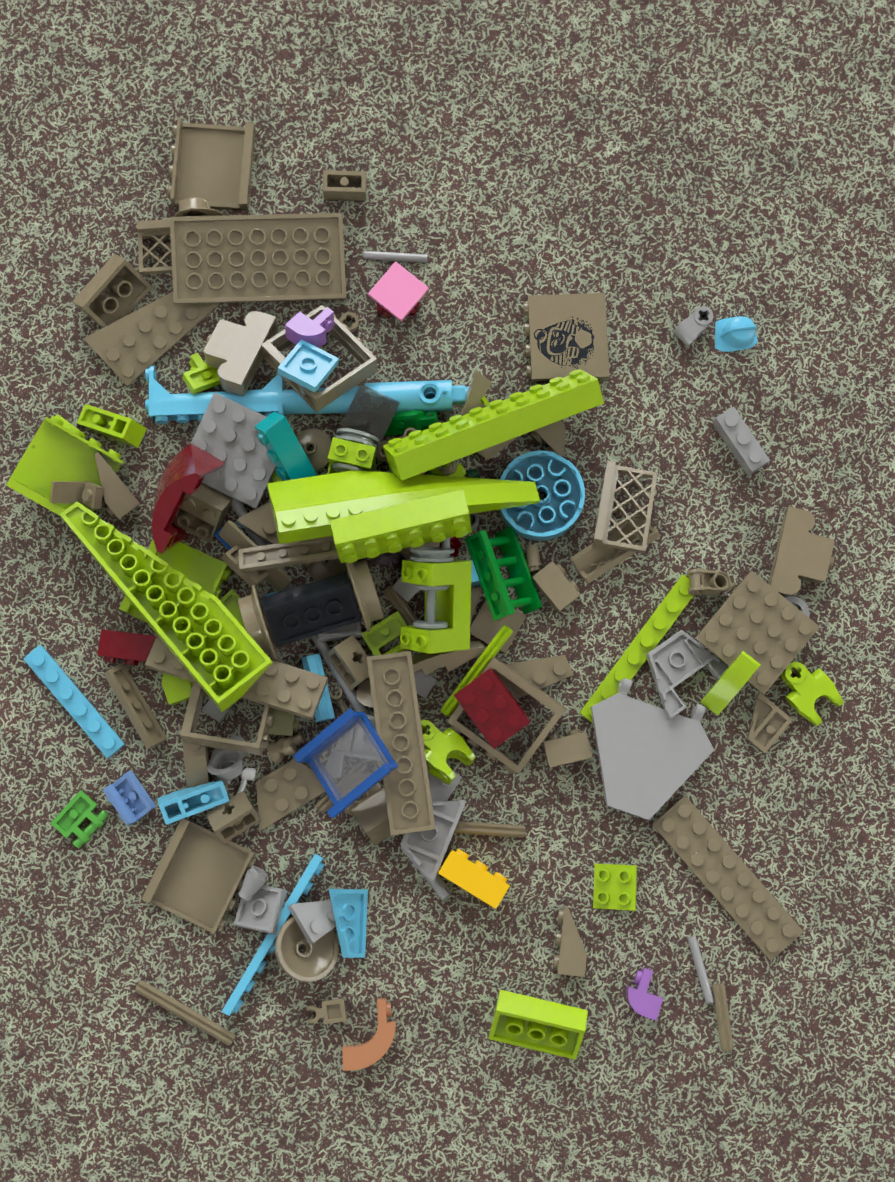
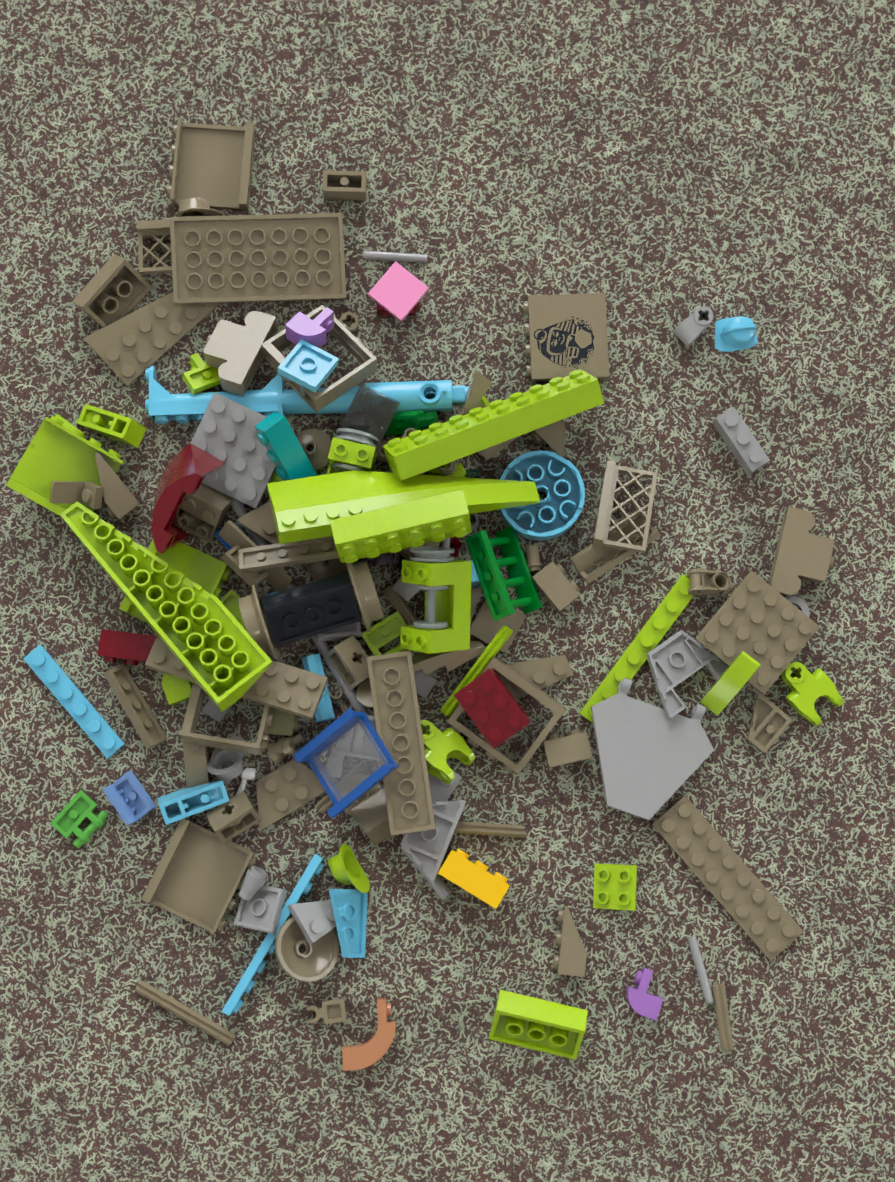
(348, 870): none -> lime piece

